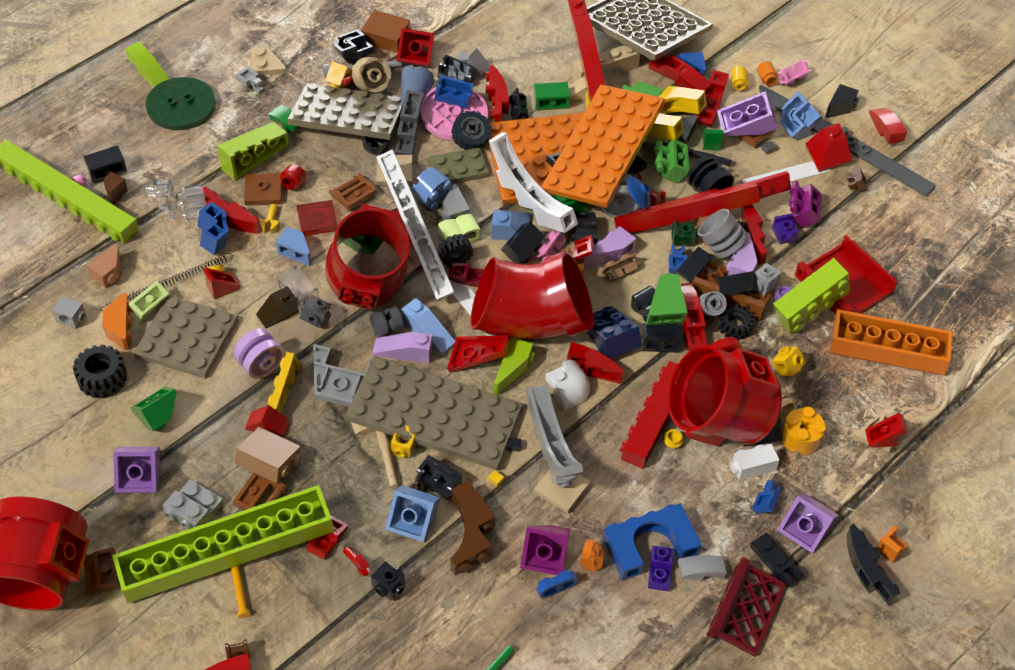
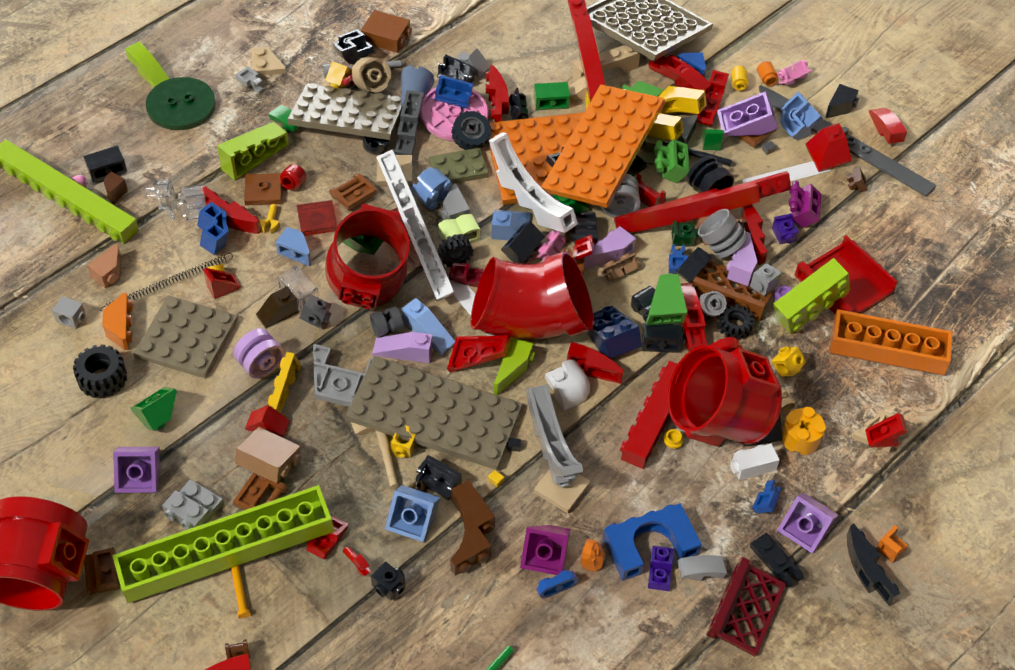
(149, 300): yellowish green slope -> none
(415, 47): red slope -> none
(639, 192): blue dish -> none
(736, 283): black slope -> none

